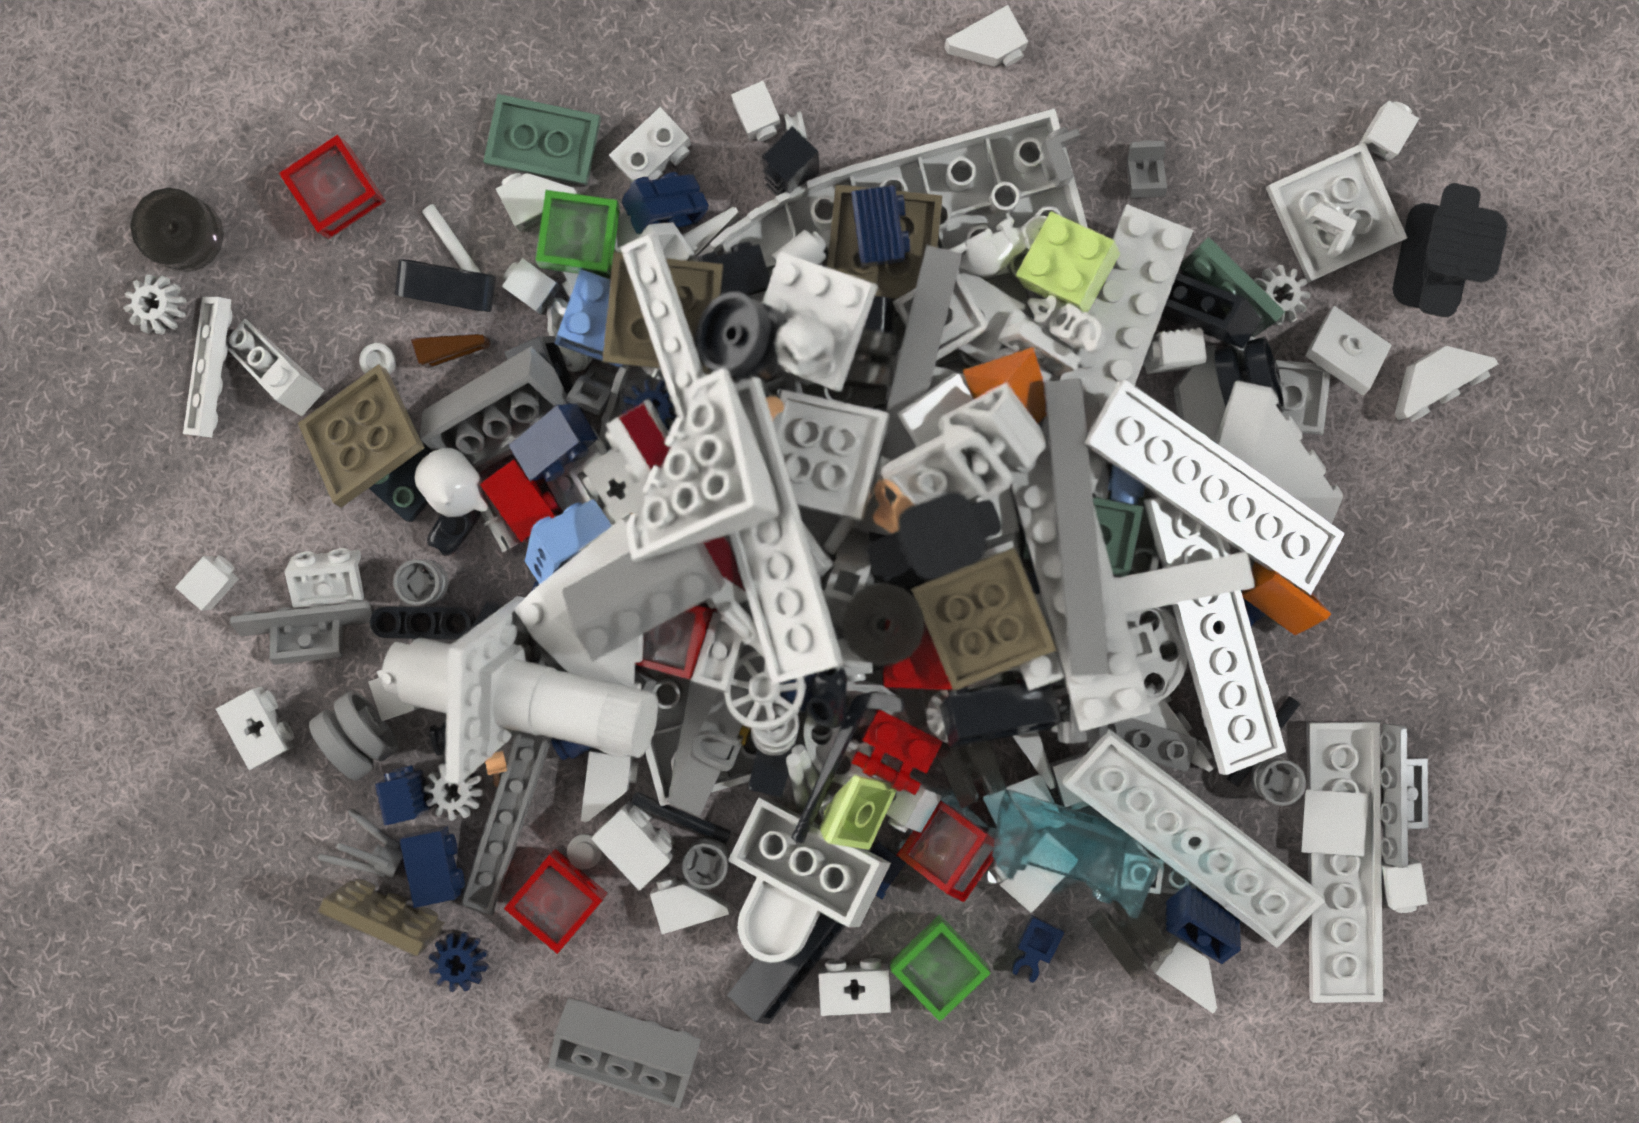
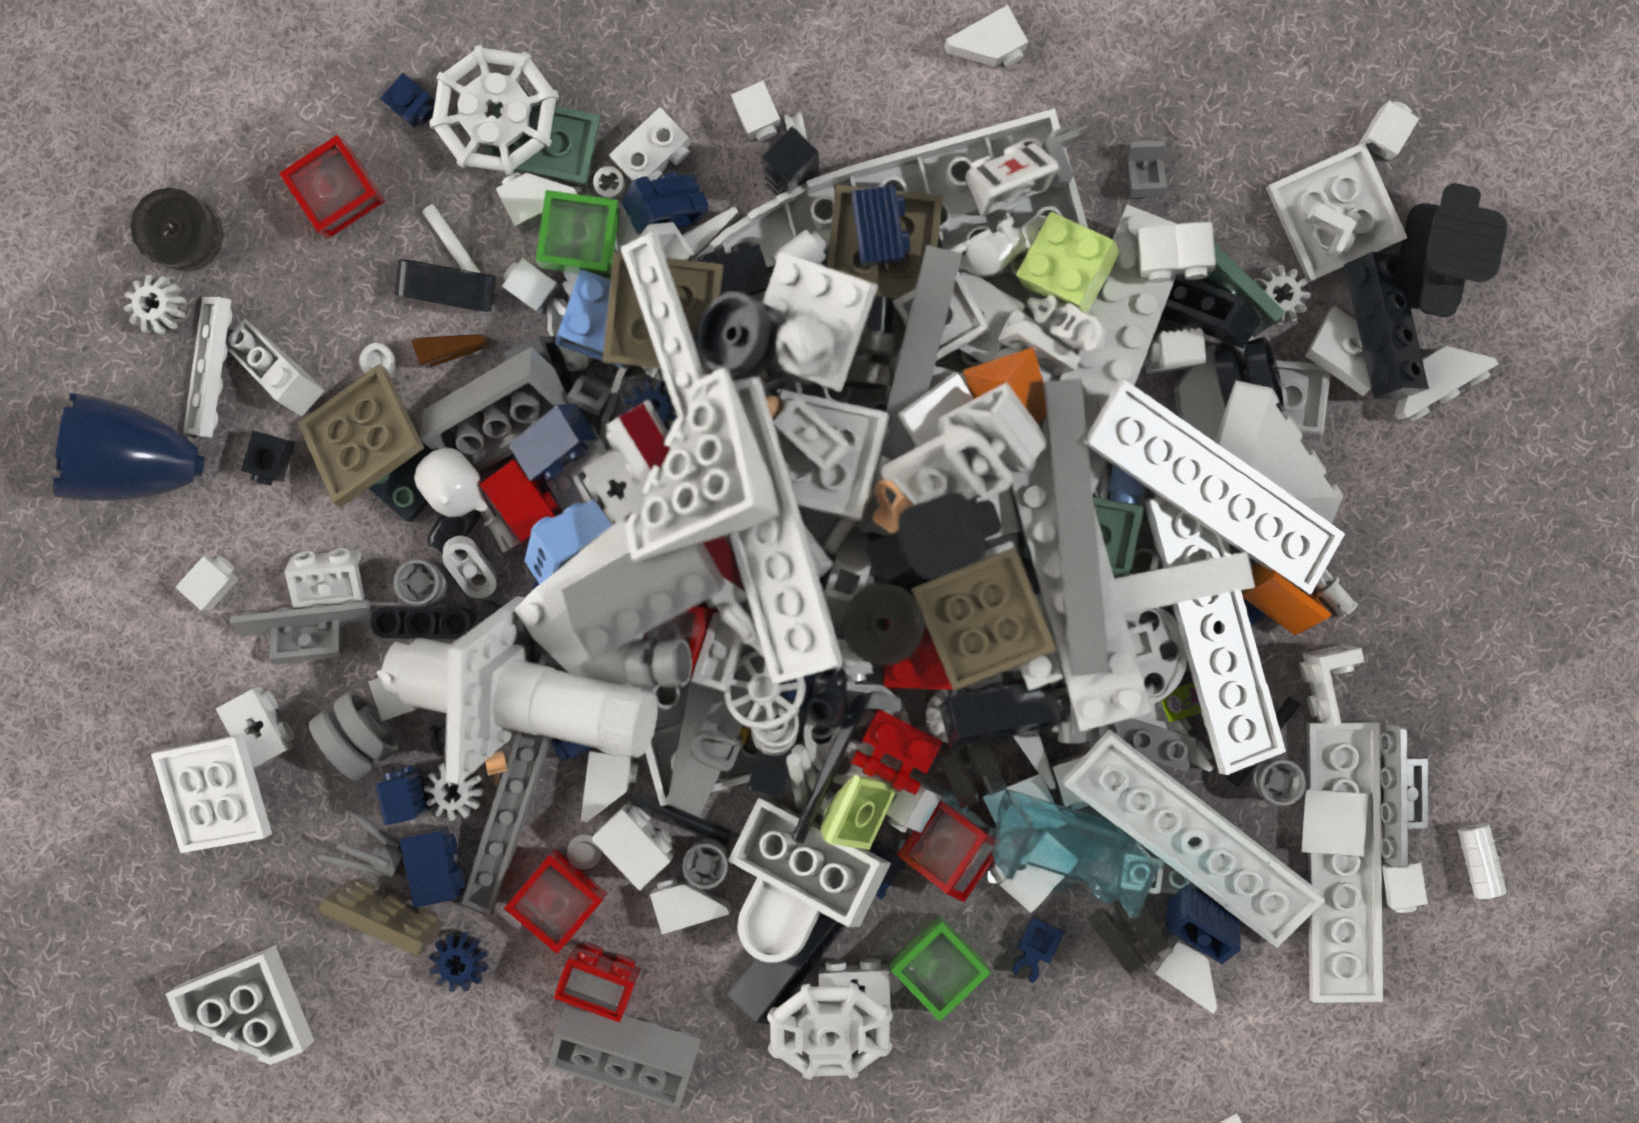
(119, 453): none -> dark blue cylinder
(211, 793): none -> white plate
(245, 1008): none -> white brick
(257, 446): none -> black brick
(409, 101): none -> dark blue bracket
(467, 565): none -> white plate
(496, 89): none -> white plate
(598, 981): none -> red piece
(609, 171): none -> white bush
(658, 663): none -> light grey wheel
(812, 435): none -> white plate
(830, 1054): none -> white plate
(1010, 177): none -> white slope
(1176, 250): none -> white brick
(1181, 703): none -> sticker
(1317, 670): none -> white bracket
(1334, 594): none -> white axle
(1386, 326): none -> black brick
(1482, 861): none -> white axle

